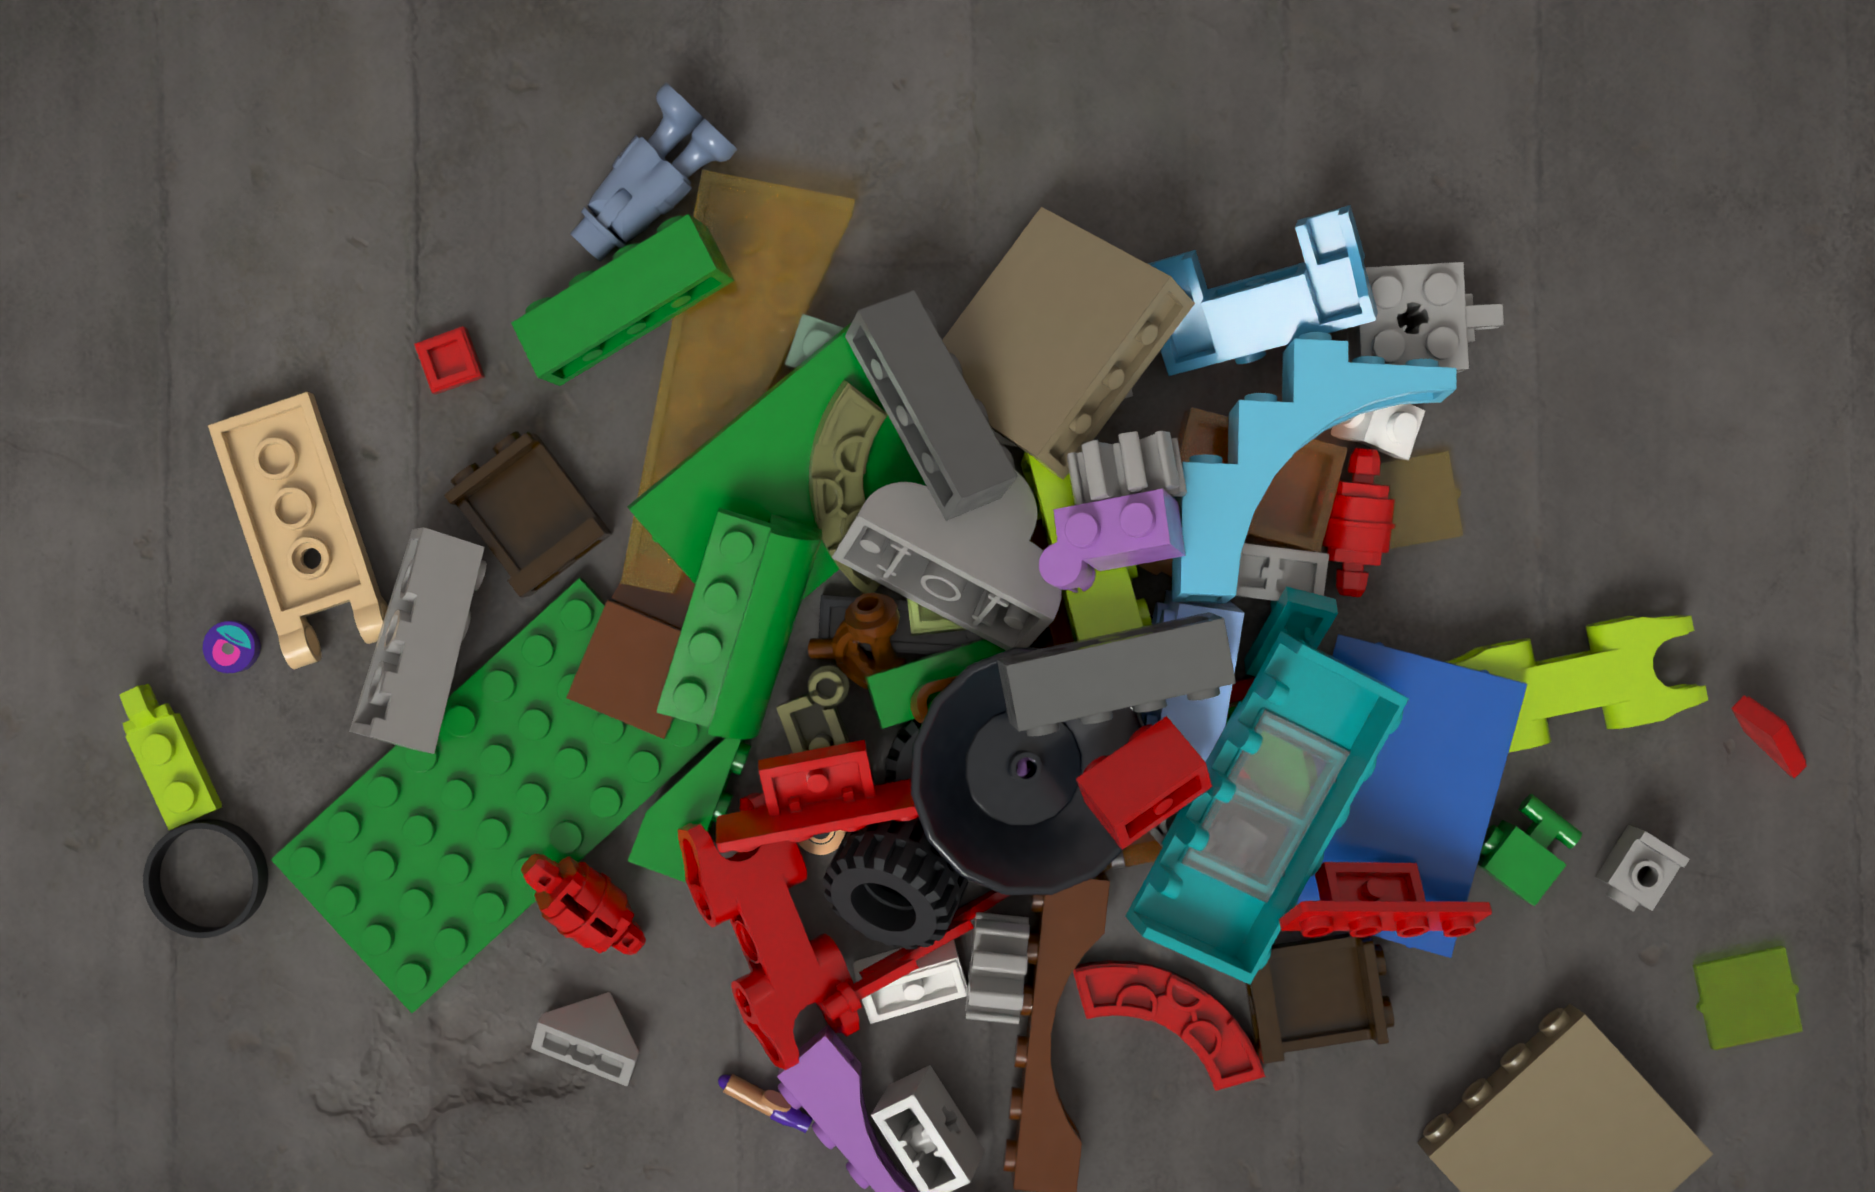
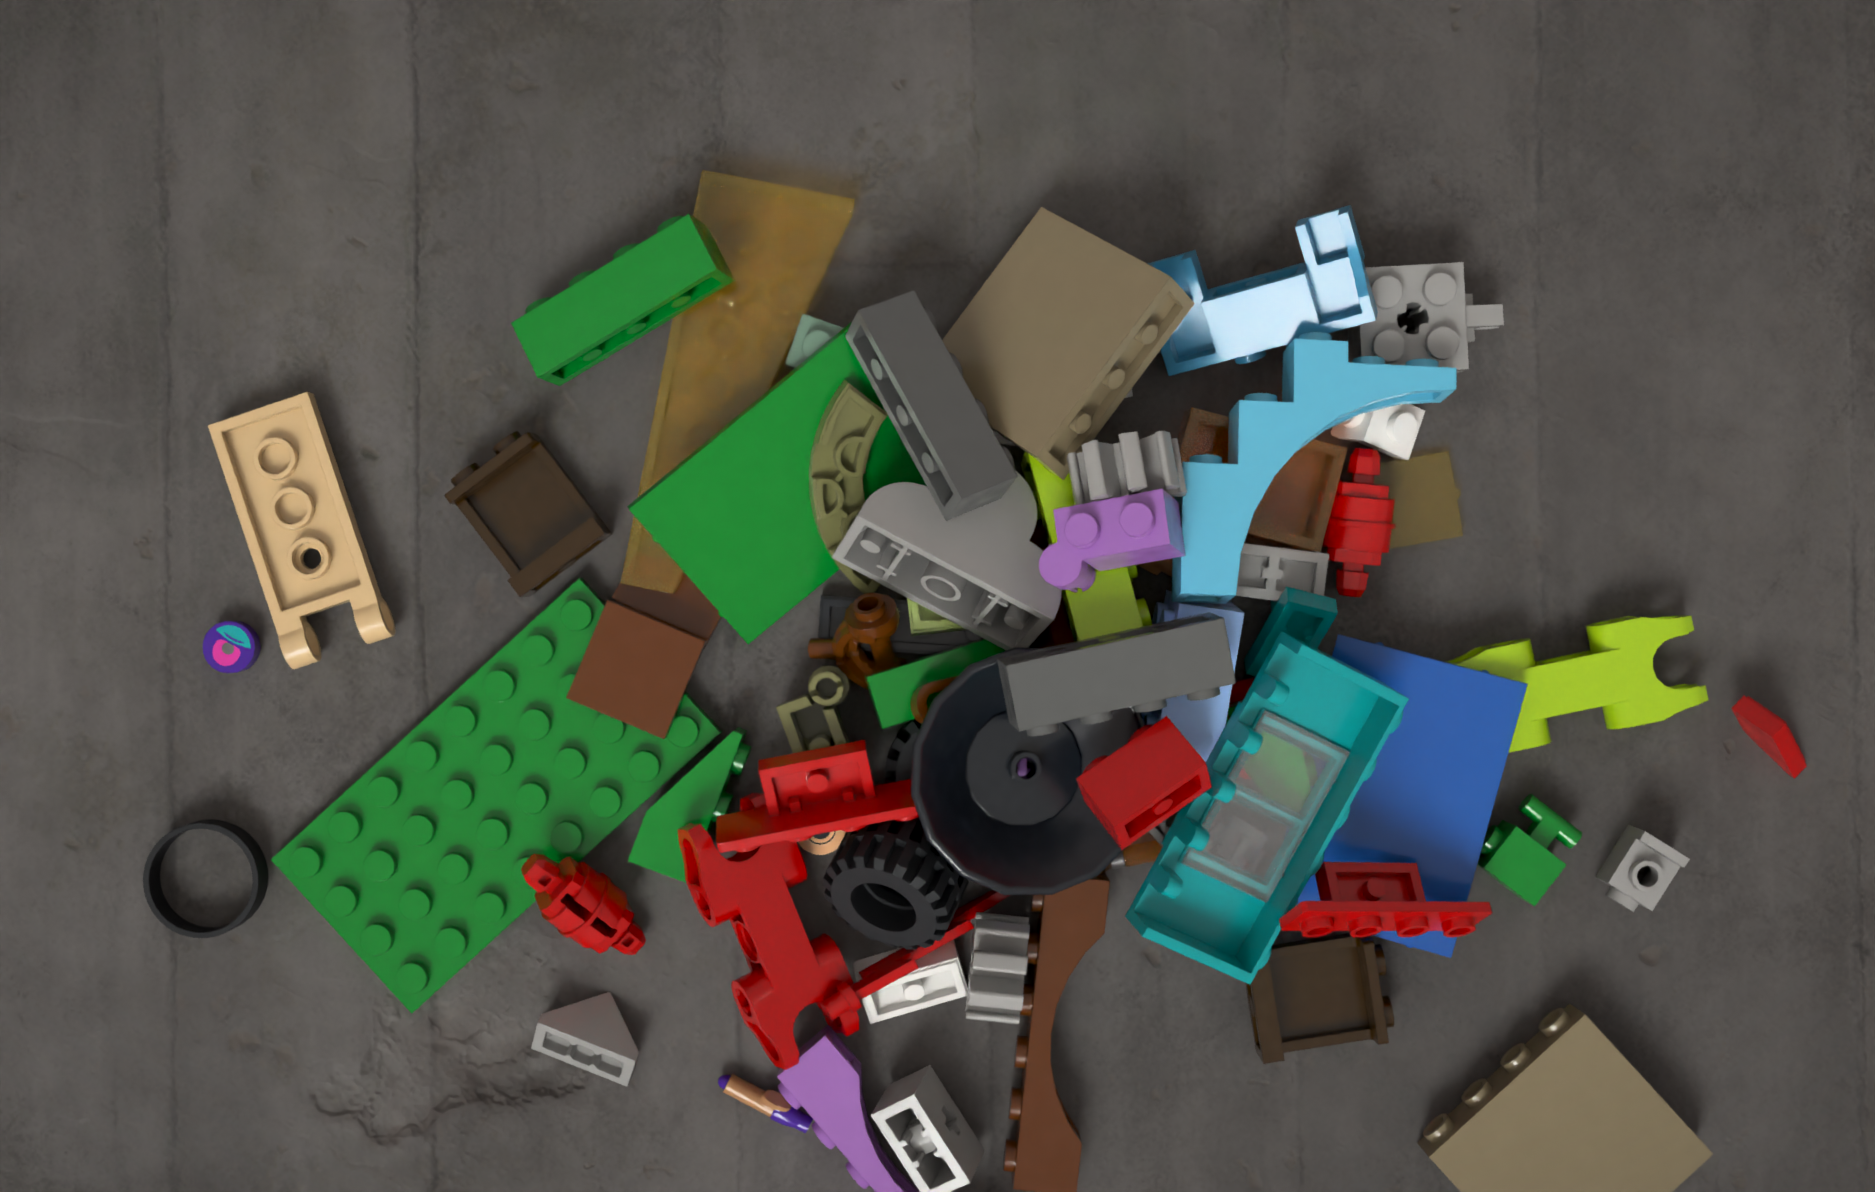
(167, 758): lime hinge -> none
(420, 641): light grey wedge -> none
(449, 360): red tile -> none
(644, 182): sand blue piece -> none
(739, 623): green brick -> none
(1178, 1005): red tile -> none
(1747, 997): clear neon green piece -> none

